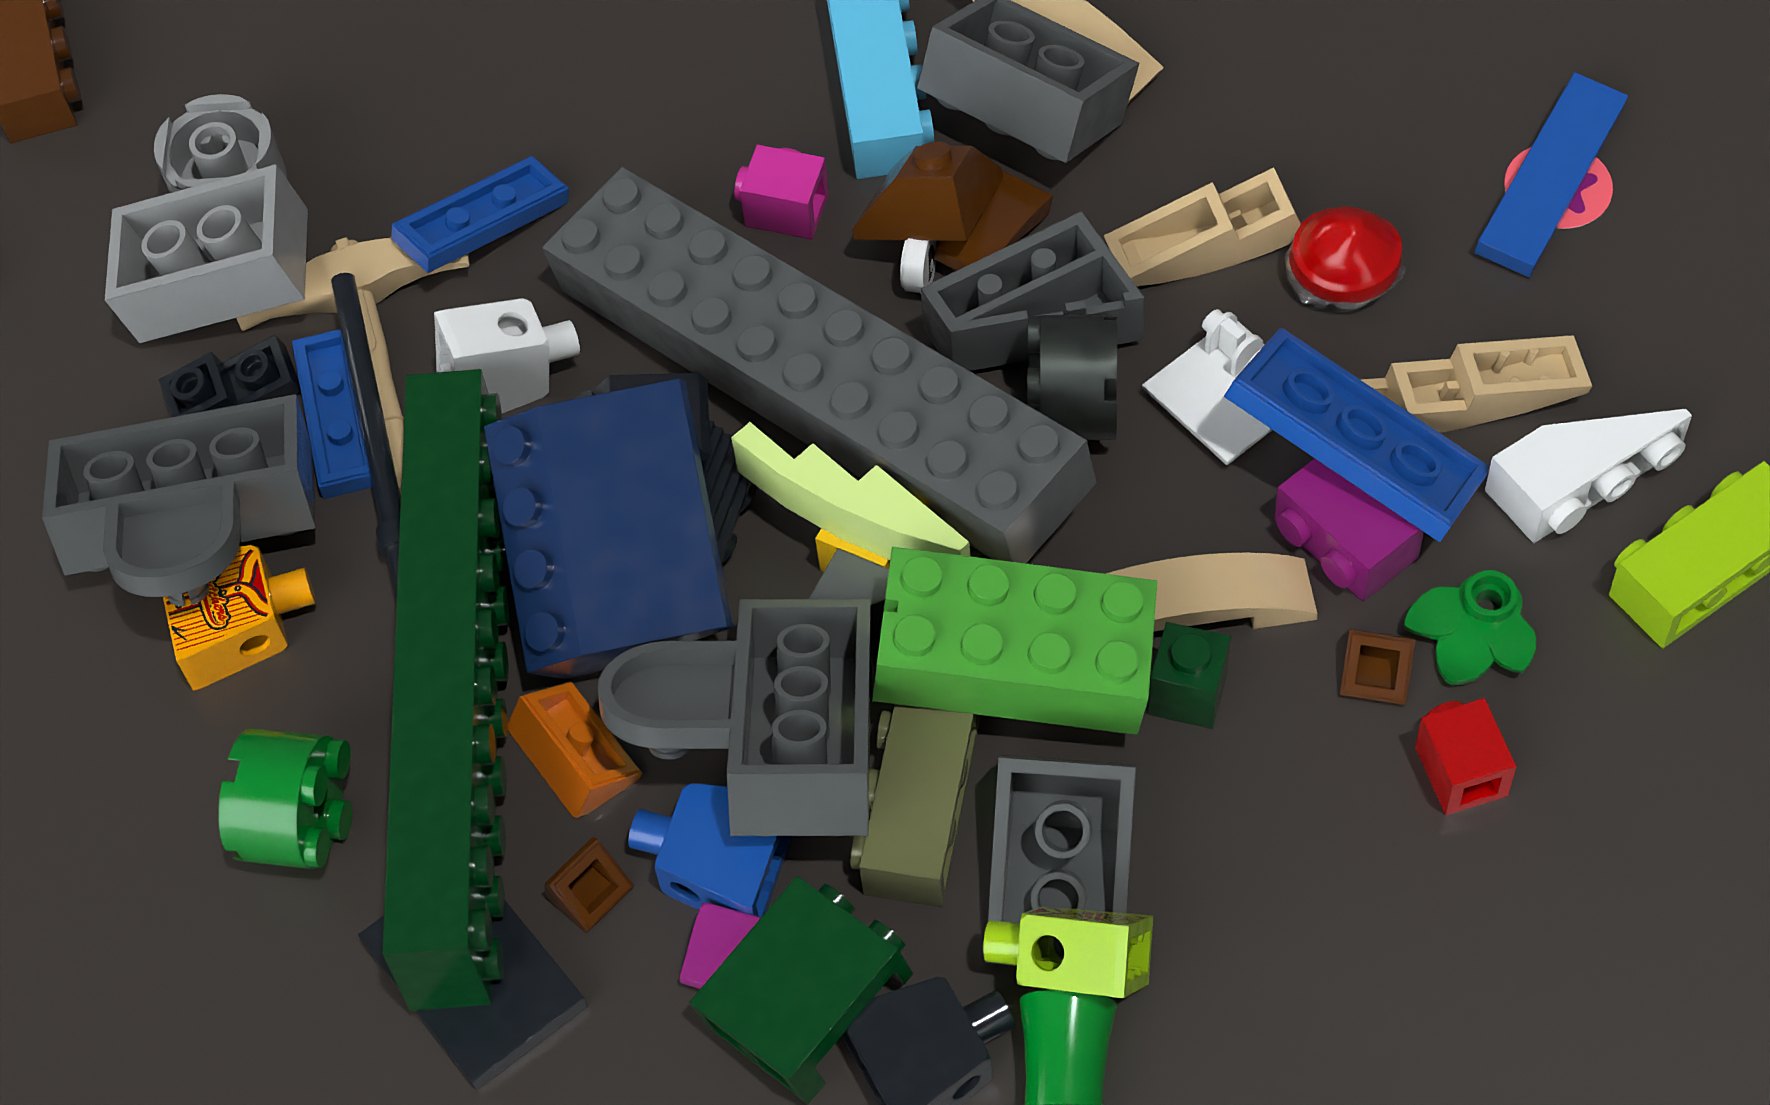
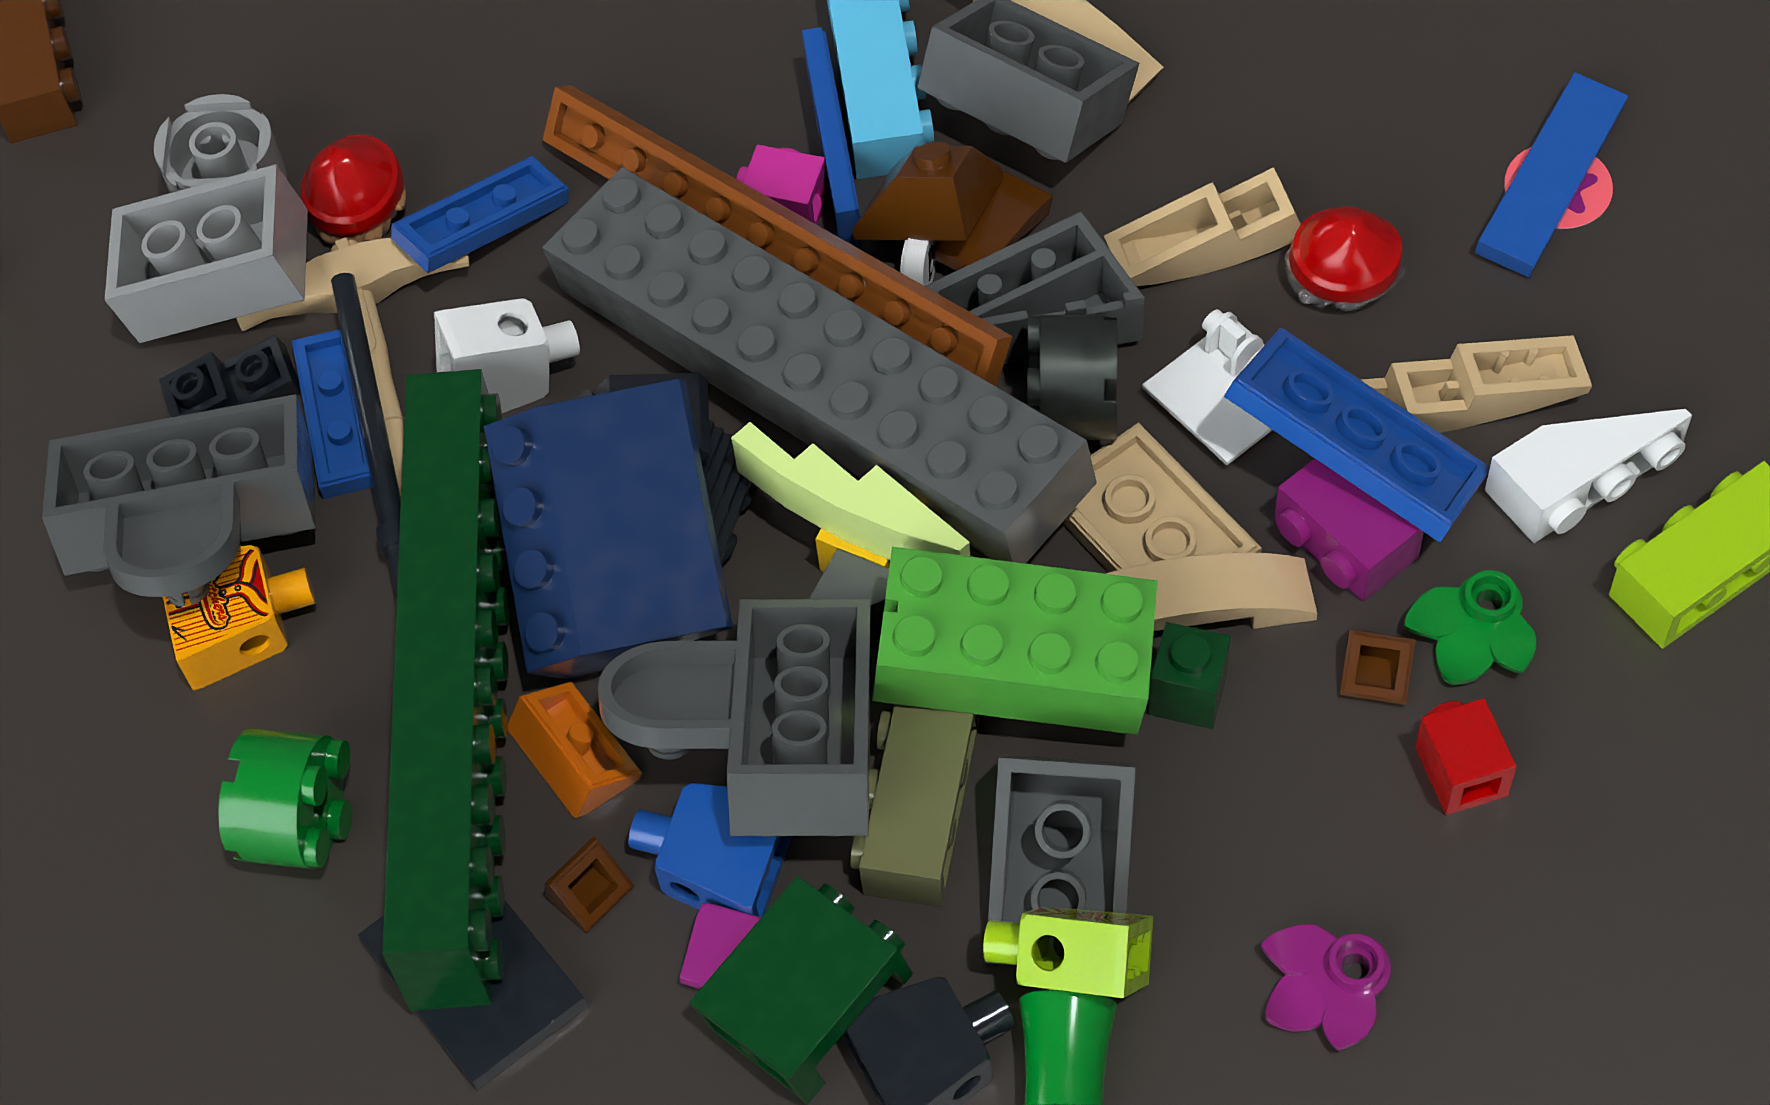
(353, 189): none -> red hair
(611, 140): none -> dark orange plate
(831, 133): none -> blue tile
(1150, 508): none -> tan tile
(1317, 989): none -> magenta plate

